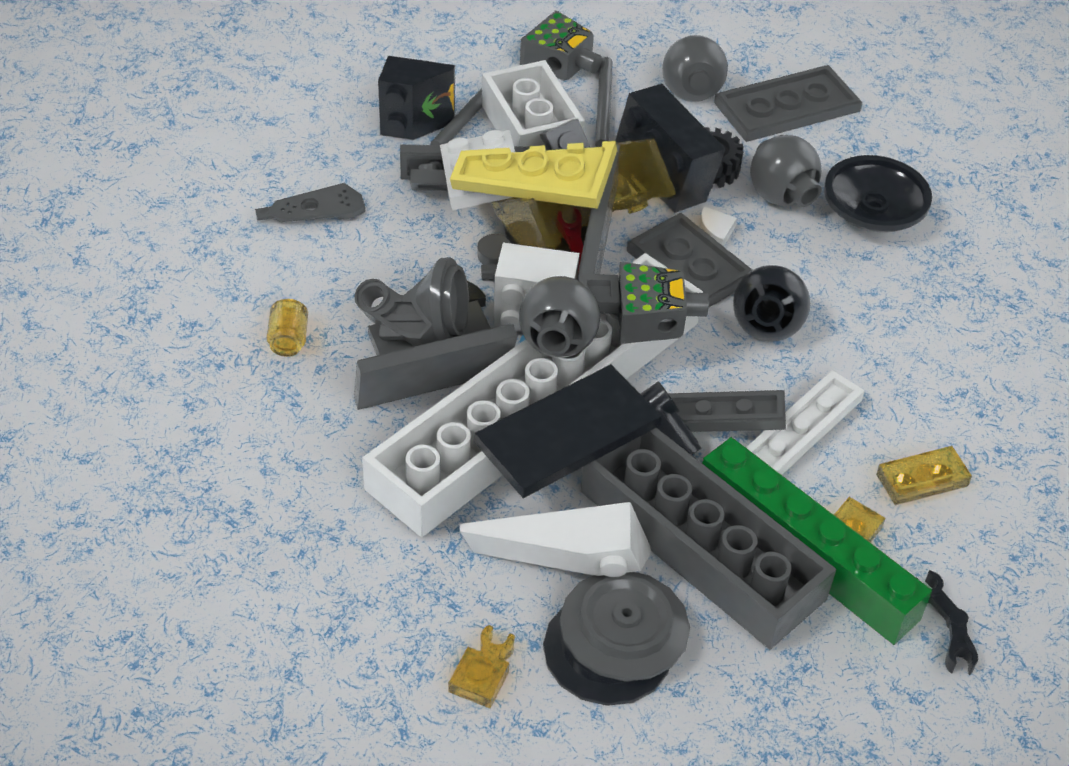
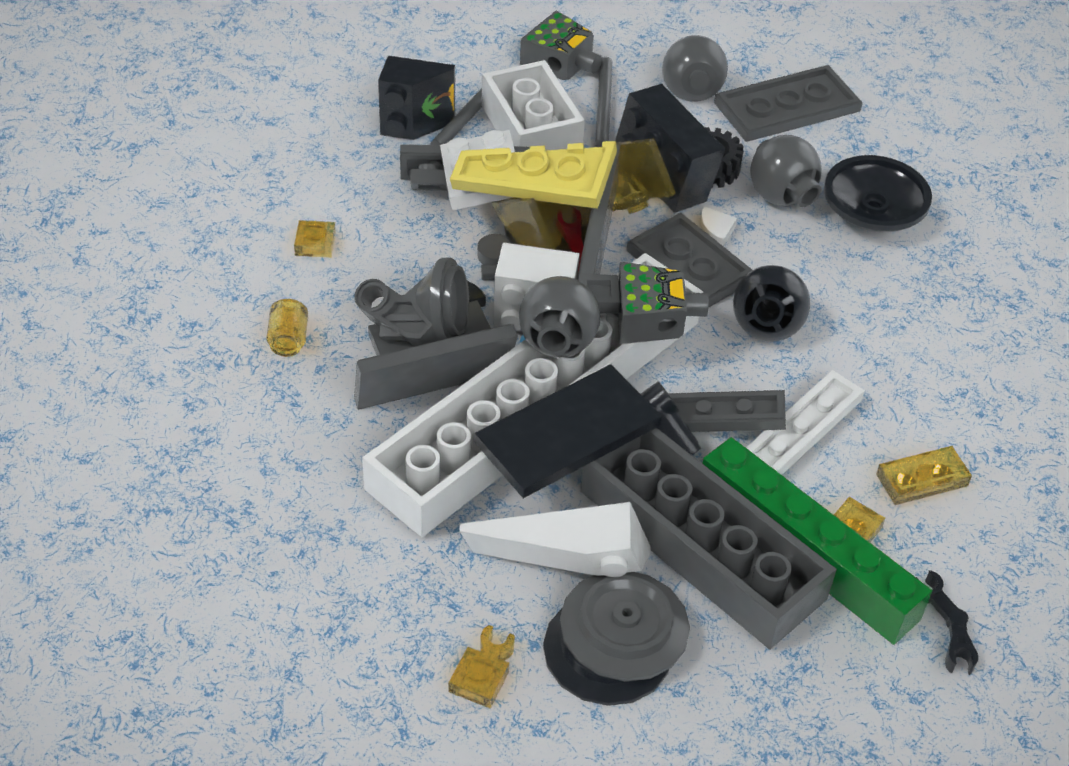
(315, 239): none -> clear yellow plate
(329, 202): dark grey piece -> none
(564, 134): brick -> none

